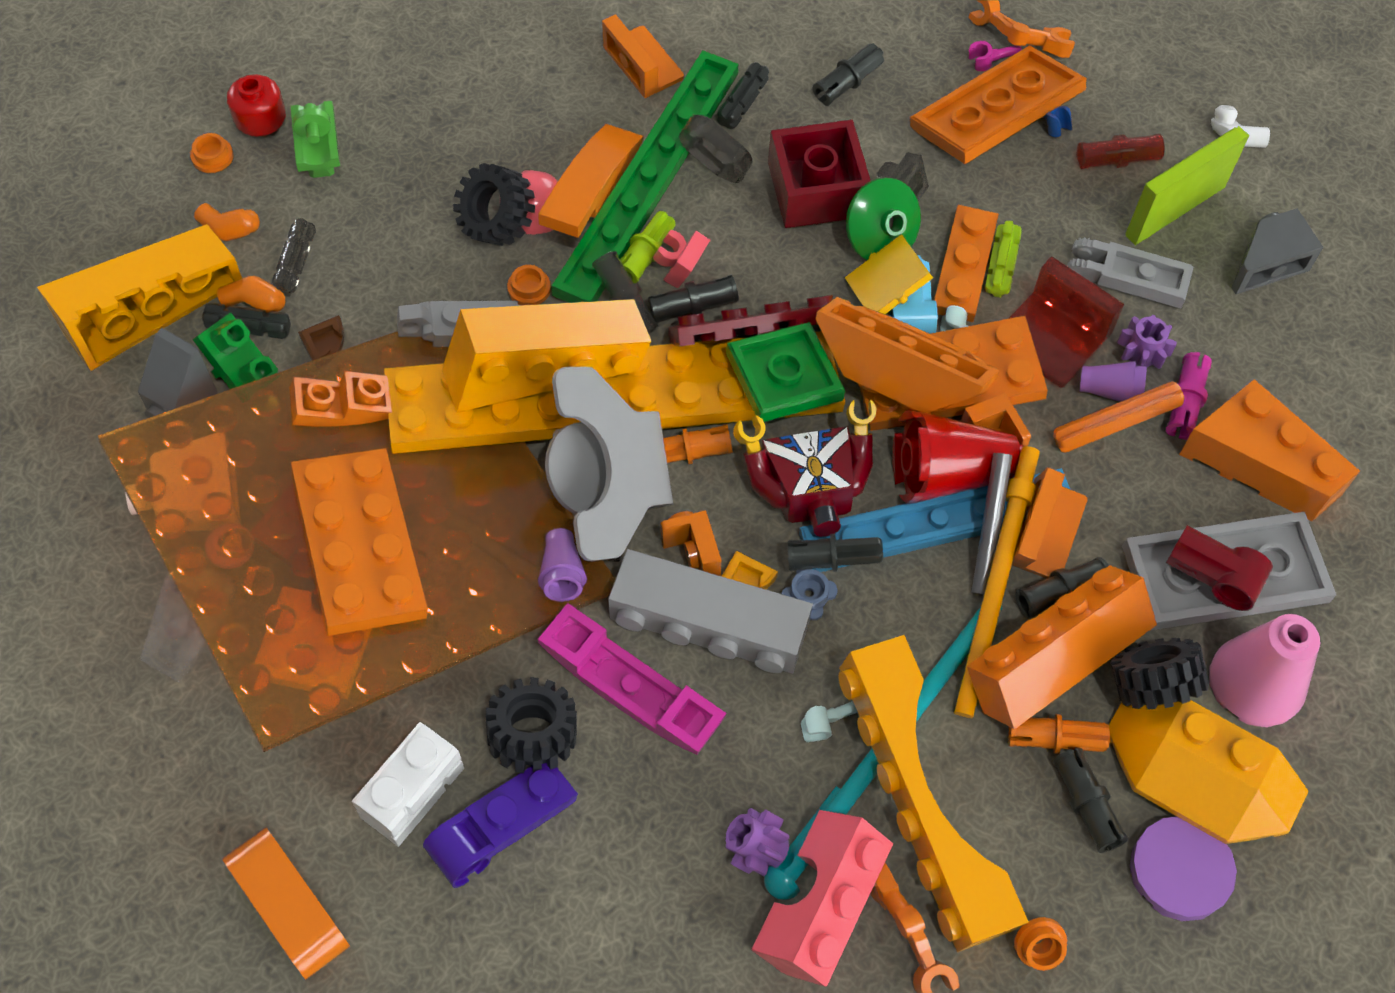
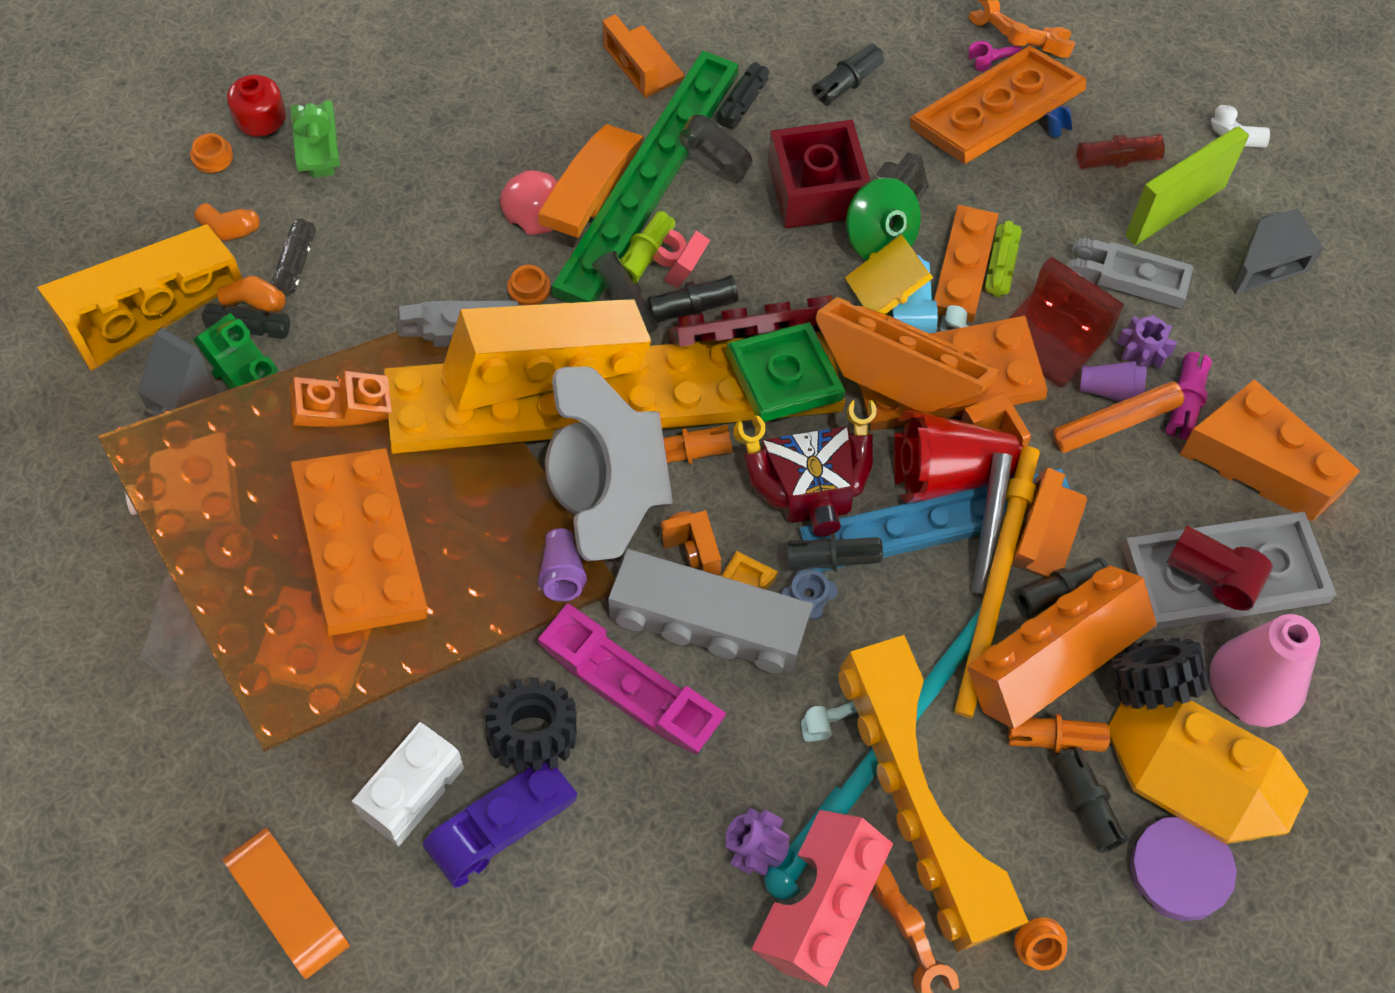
(323, 338): reddish brown tile -> none
(476, 198): black tyre -> none

